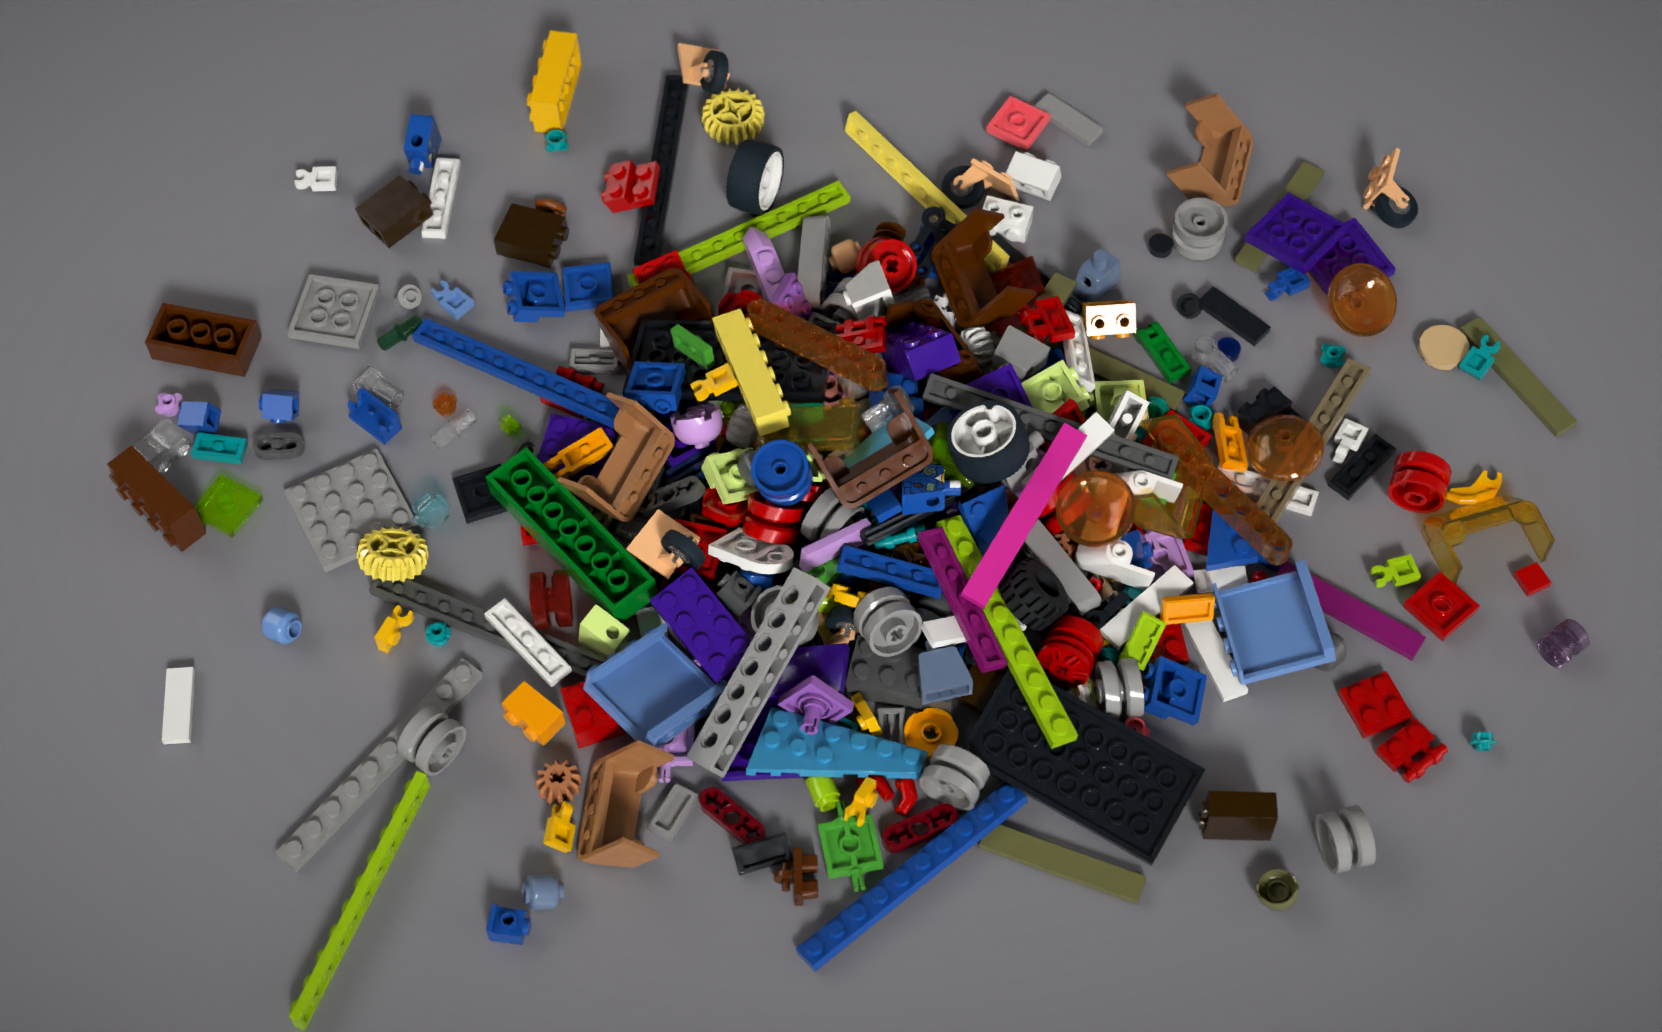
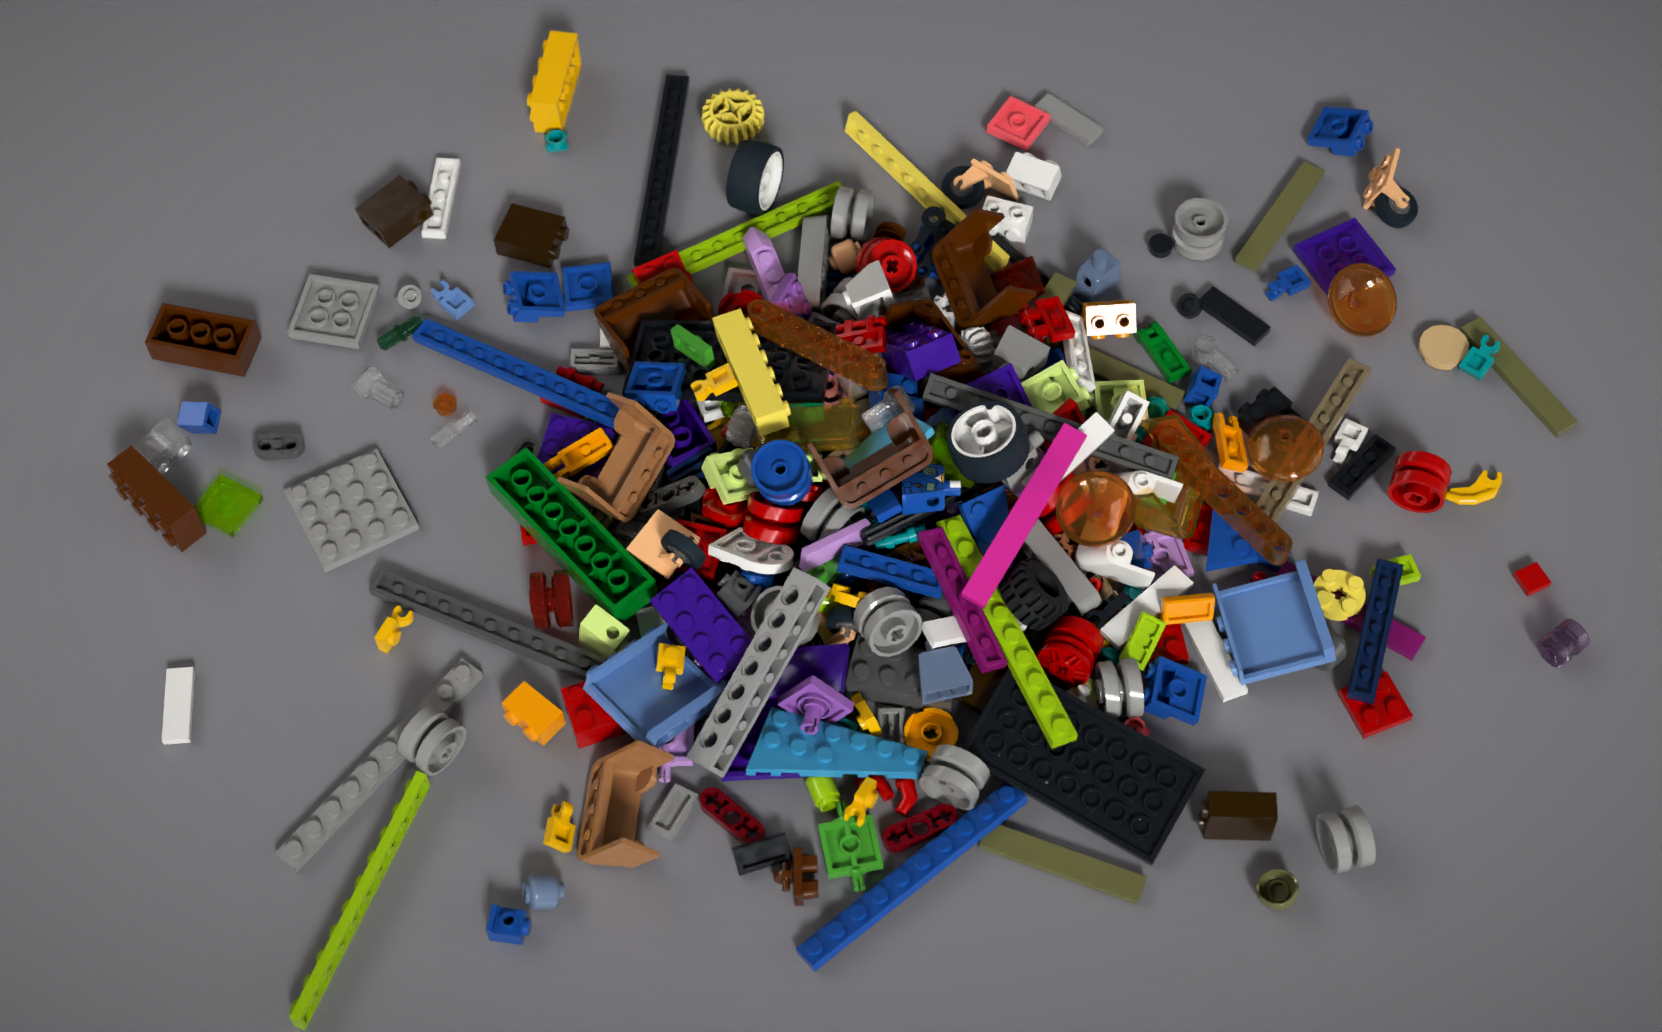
(168, 409): lavender plate -> none
(219, 448): teal plate -> none
(279, 405): brick -> none
(281, 625): medium blue head -> none
(319, 179): white plate -> none
(374, 416): blue hinge -> none
(392, 554): light yellow gear -> none
(421, 143): blue torso -> none
(430, 510): clear light blue head -> none
(440, 639): teal plate -> none
(475, 495): black tile -> none
(509, 425): clear neon green plate -> none
(528, 642): white tile -> none
(551, 205): dark orange arm -> none
(565, 775): nougat gear -> none
(630, 185): red plate -> none
(670, 662): none -> yellow plate
(697, 425): lavender cylinder -> none
(704, 67): plate -> none
(852, 214): none -> light grey wheel
(1224, 157): medium nougat windscreen -> none
(1224, 579): white tile -> none
(1230, 348): clear blue tile -> none
(1296, 233): dark purple plate -> none
(1332, 361): teal plate -> none
(1341, 130): none -> blue plate
(1349, 585): none -> light yellow plate
(1375, 631): none -> dark blue tile
(1407, 743): red plate -> none
(1441, 606): red plate -> none
(1451, 527): clear yellow windscreen -> none
(1482, 741): teal plate -> none

